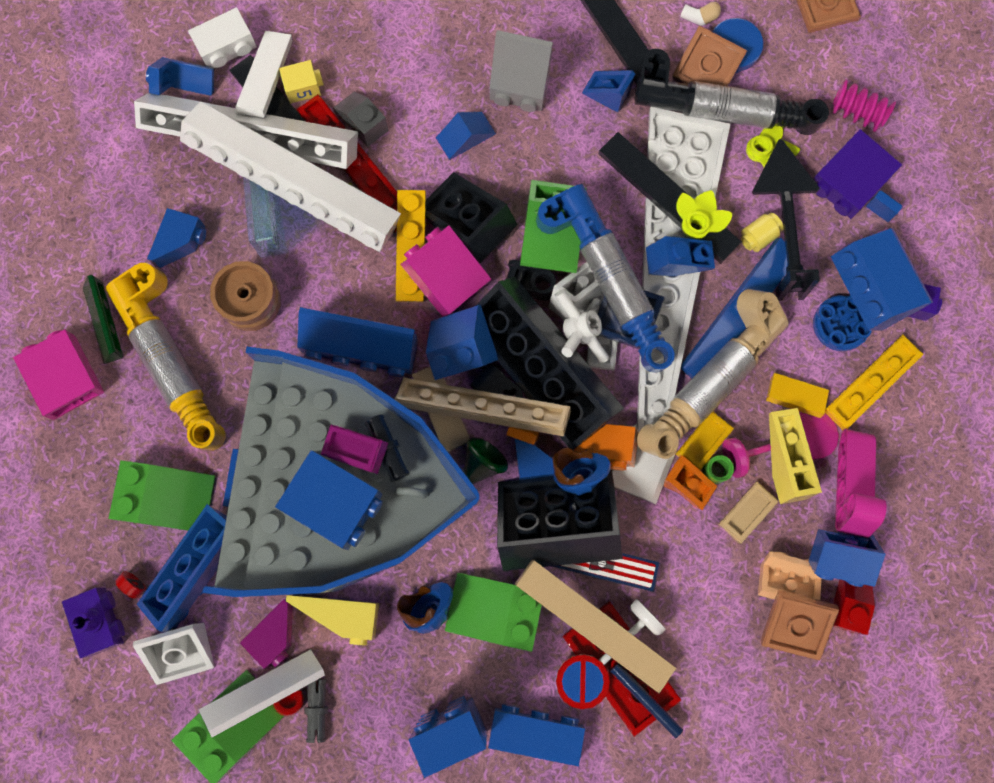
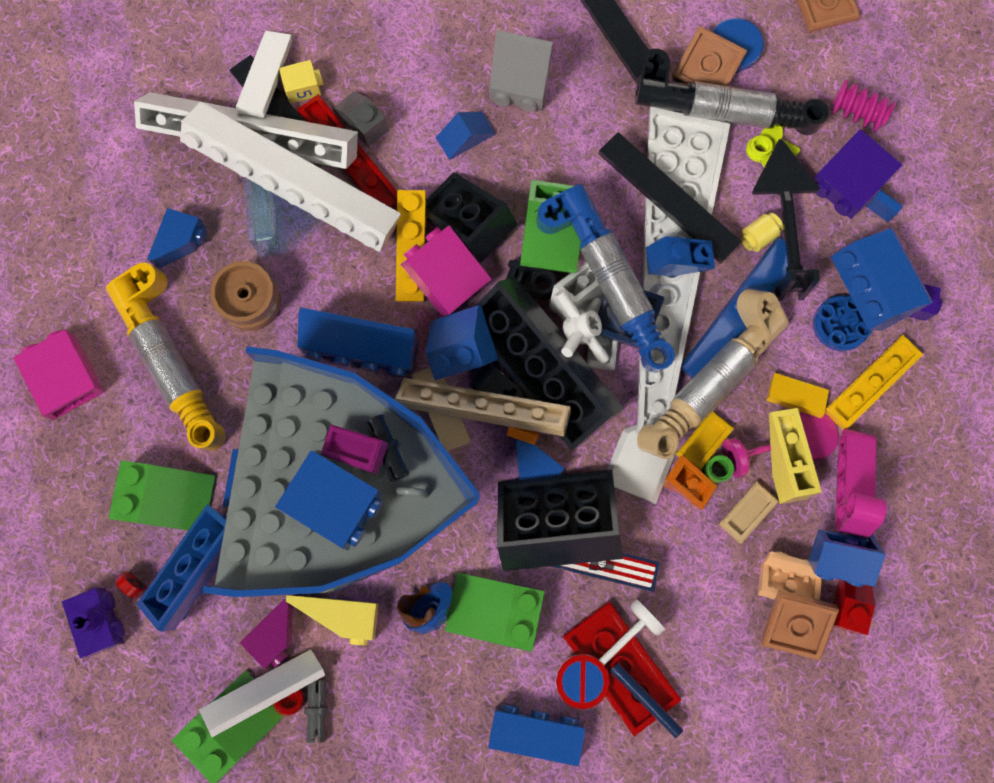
(102, 320): dark green slope -> none
(175, 653): white slope -> none
(179, 75): blue bracket -> none
(222, 39): white brick -> none
(448, 736): blue brick -> none
(483, 460): dark green hat -> none
(579, 471): blue piece -> none
(595, 626): tan tile -> none
(610, 87): blue slope -> none
(615, 443): orange slope -> none
(703, 15): arm -> none
(703, 213): neon yellow plate -> none

